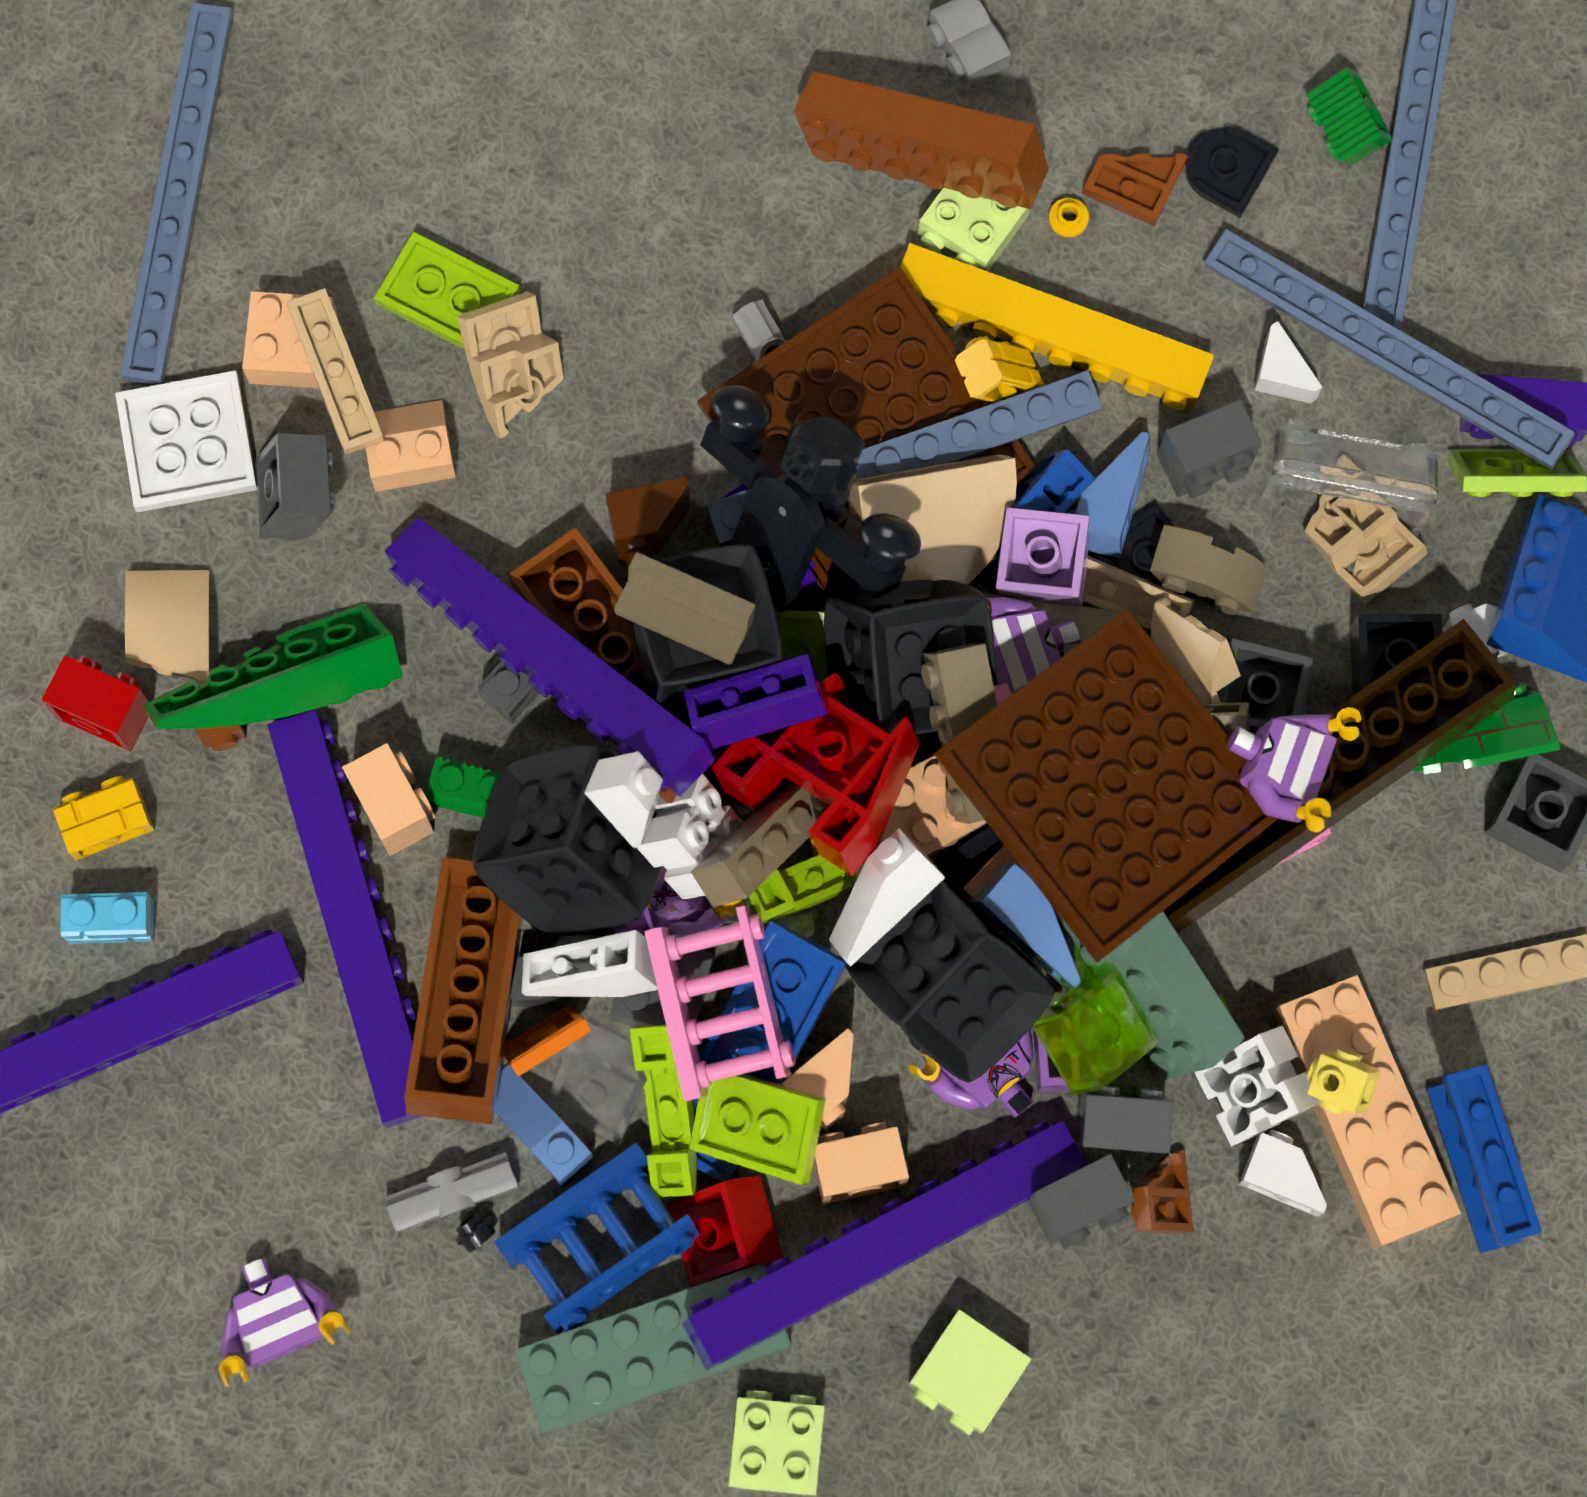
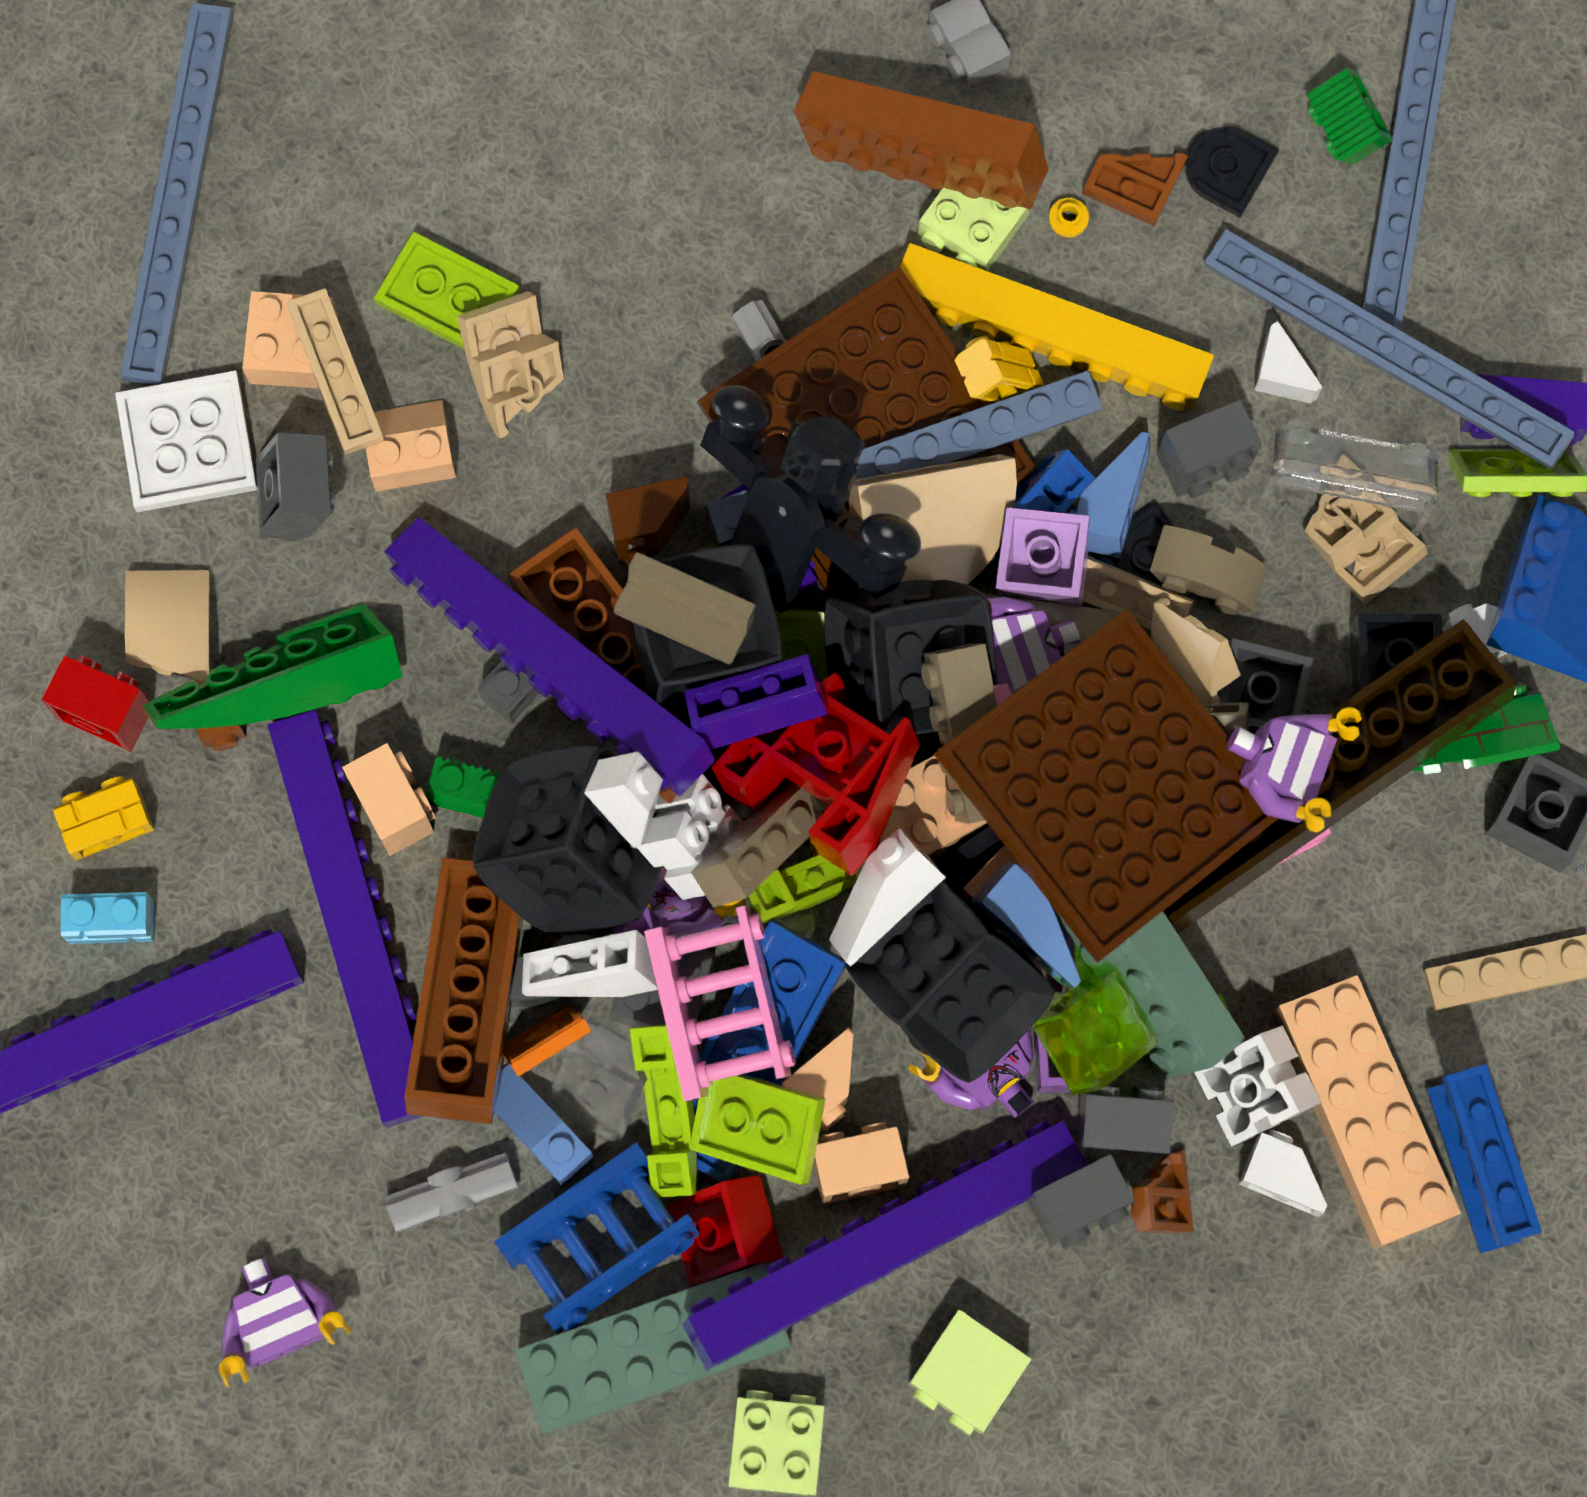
(474, 1232): black plate -> none
(1342, 1081): light yellow brick -> none

